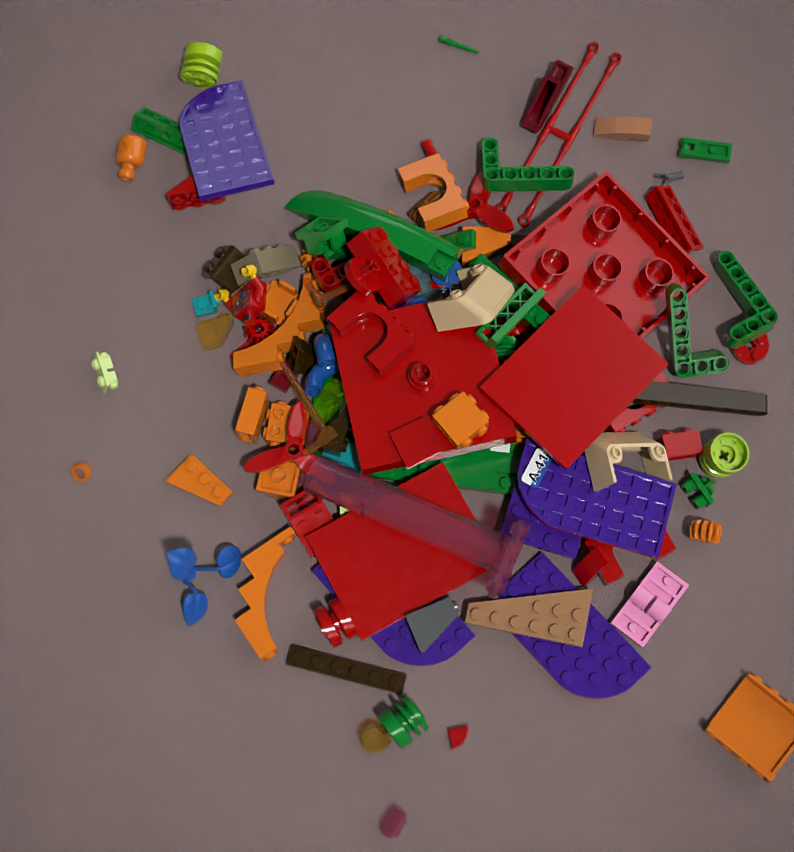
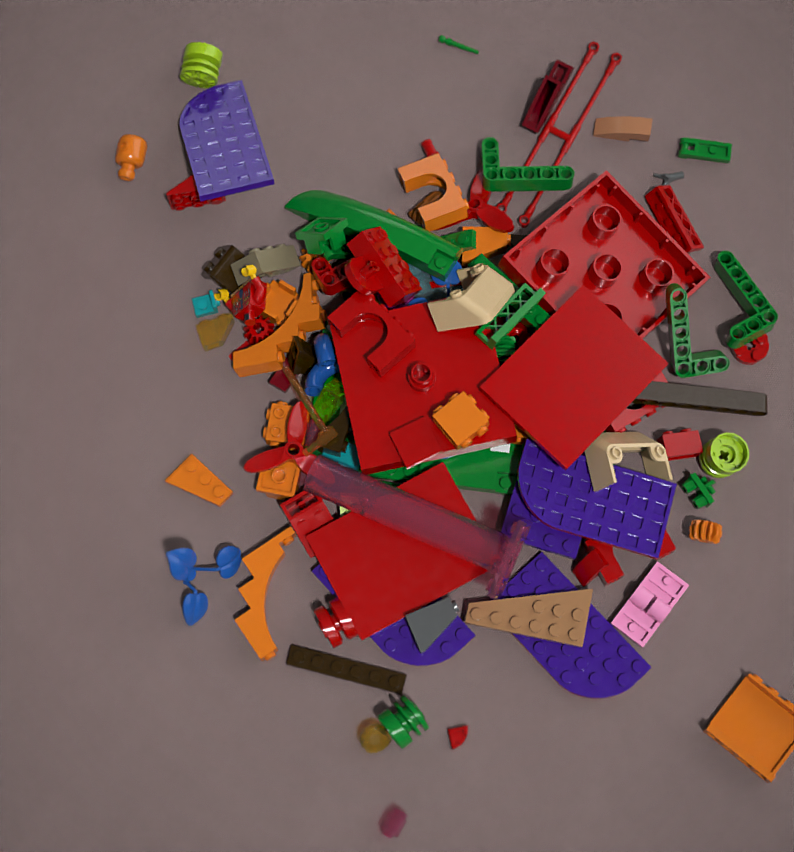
(85, 467): orange piece -> none
(101, 365): yellowish green hinge -> none
(155, 129): green fence -> none
(252, 415): orange brick -> none
(320, 298): clear orange bar -> none
(536, 468): sticker -> none

